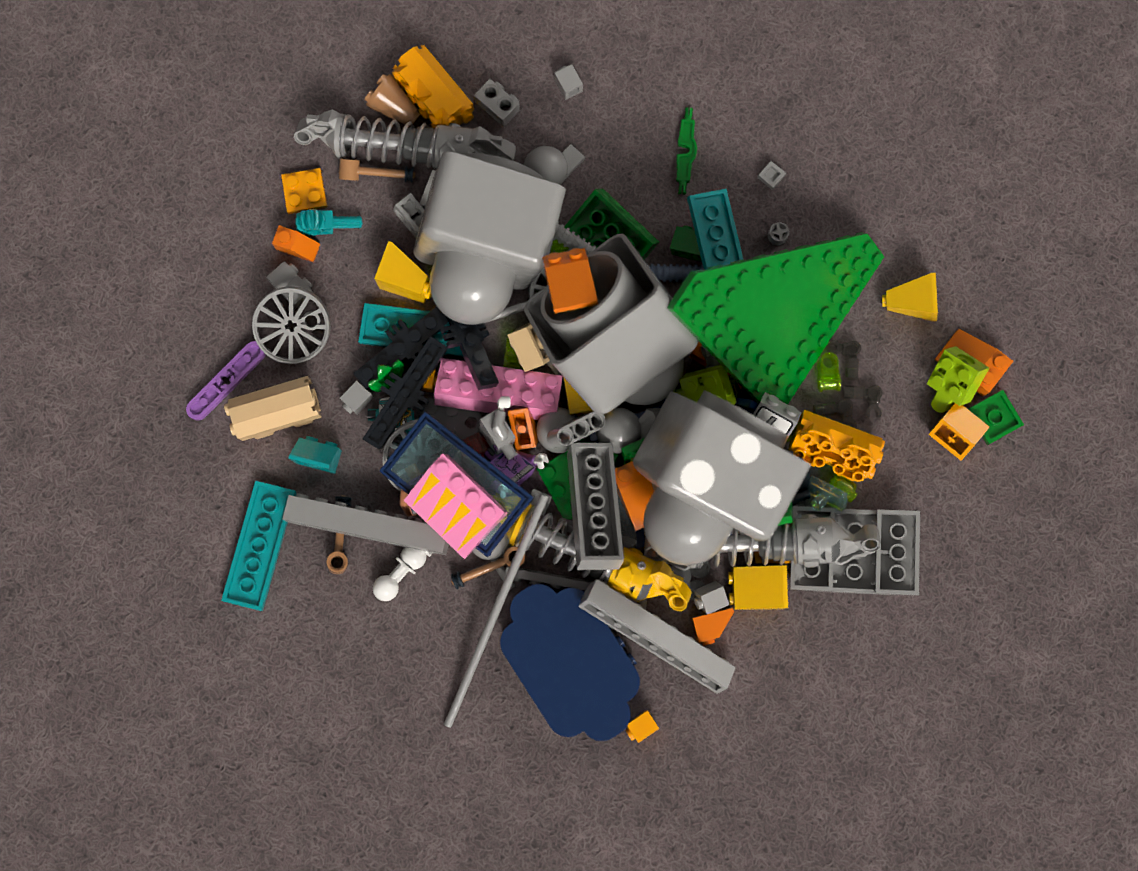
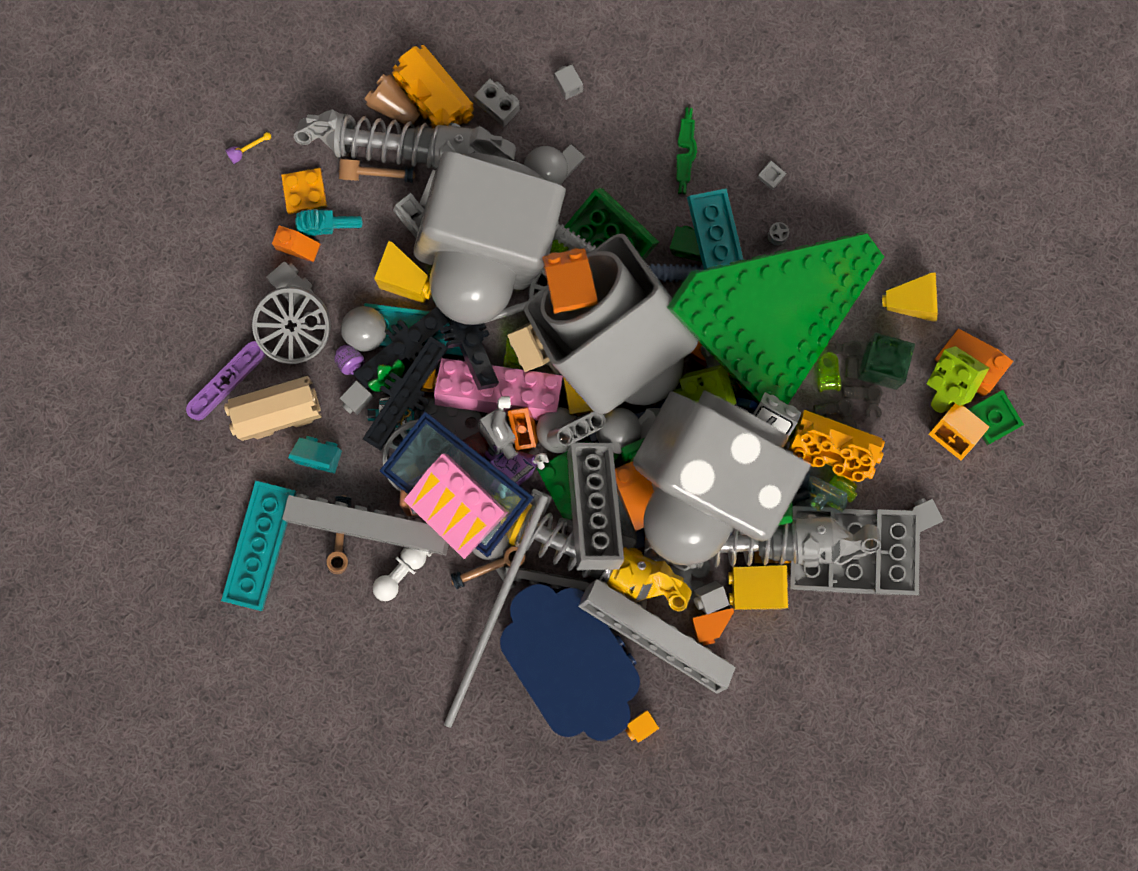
(235, 153): none -> hinge
(348, 359): none -> medium lavender head
(363, 328): none -> light grey piece
(886, 361): none -> clear green brick
(928, 513): none -> light grey slope

